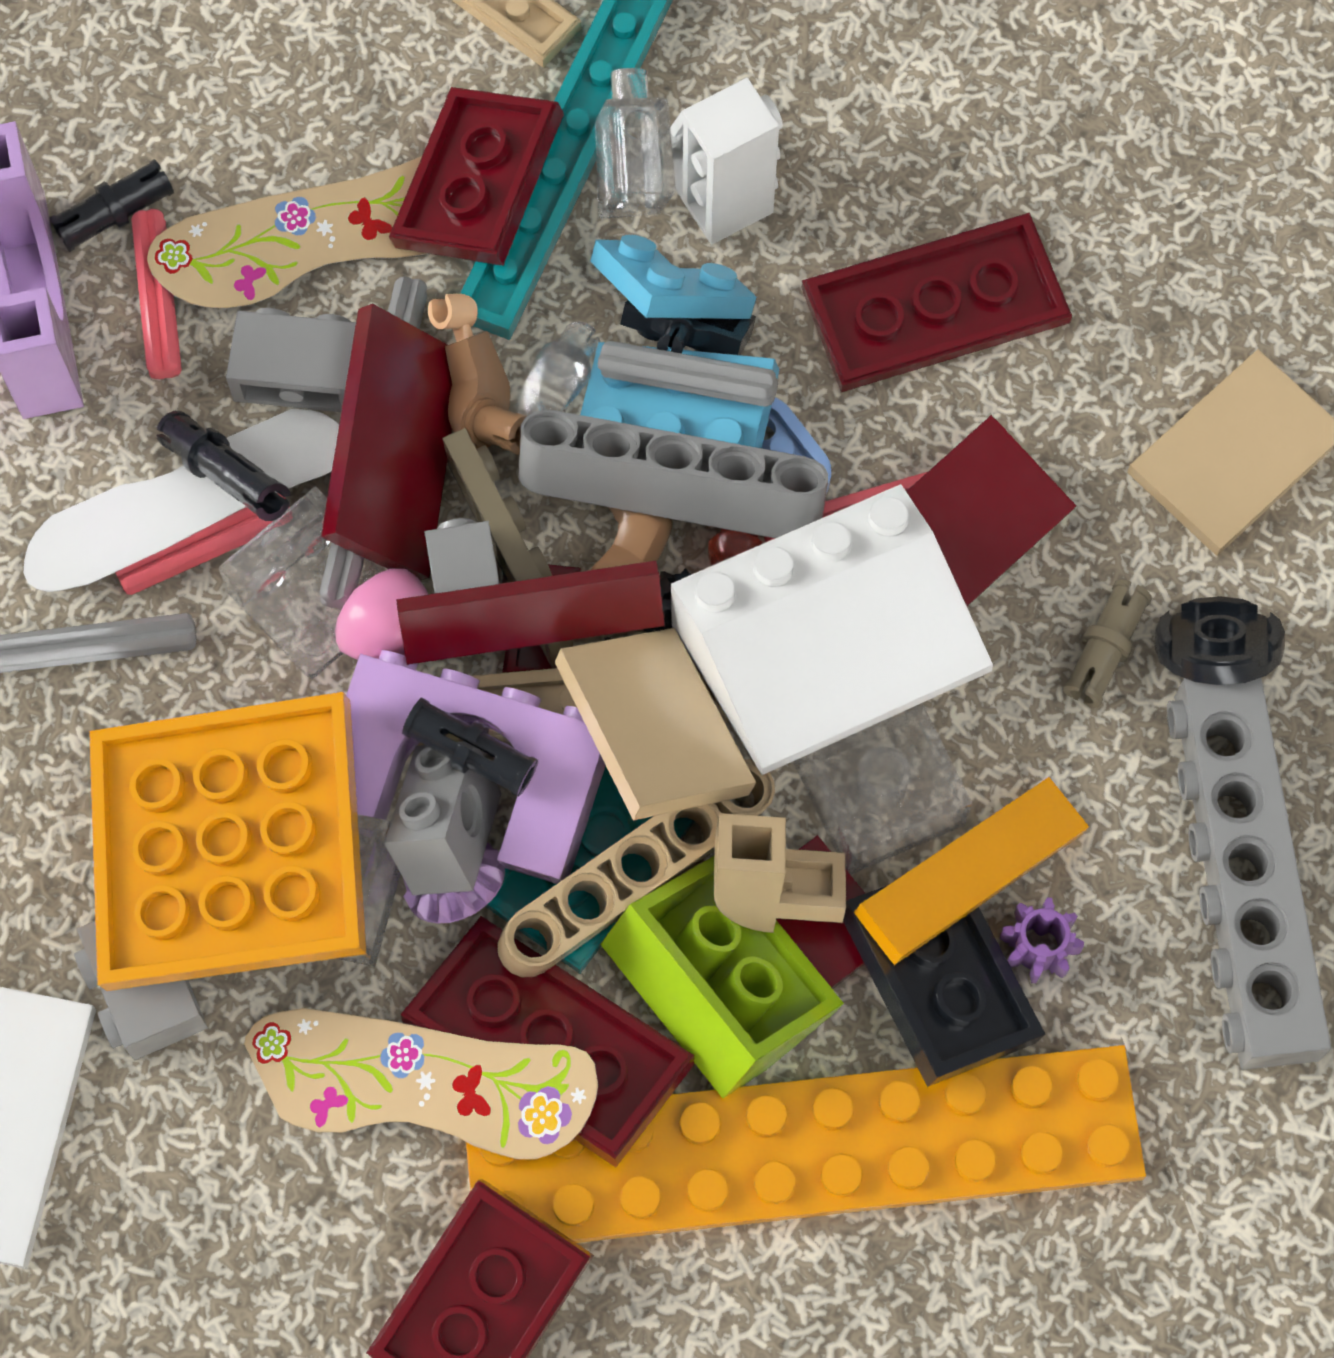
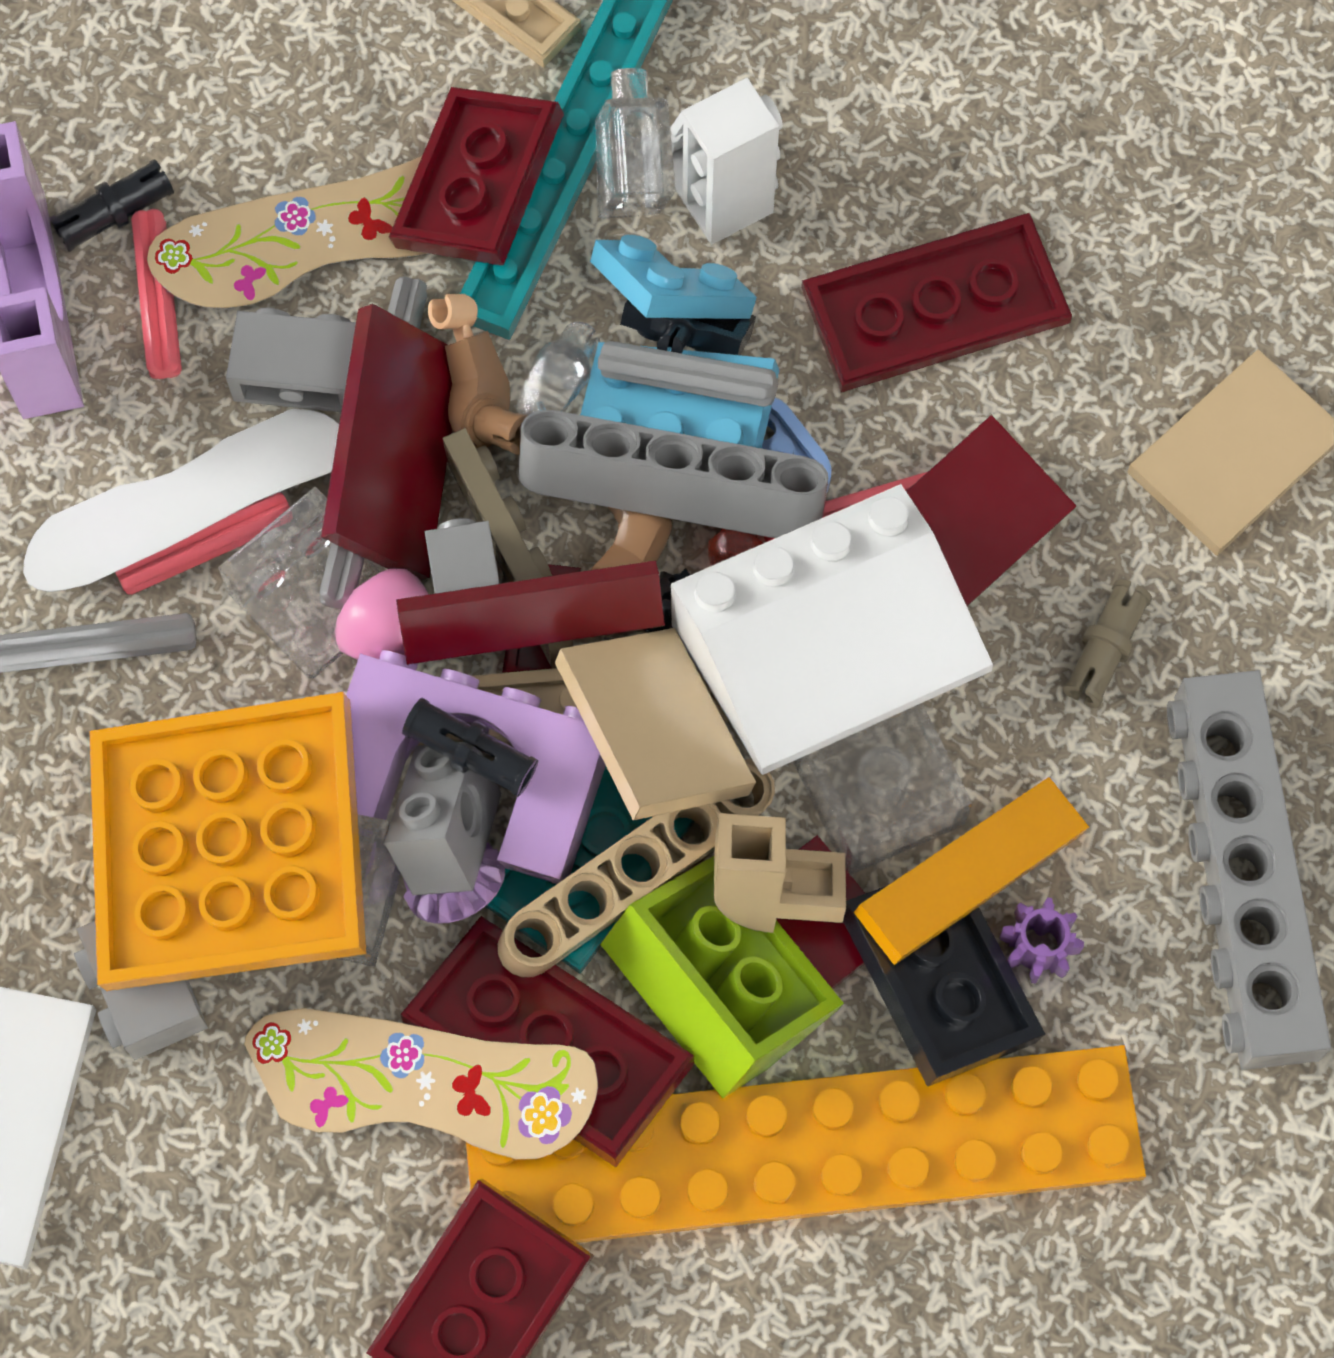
(210, 455): black pin -> none
(1219, 641): black tile -> none

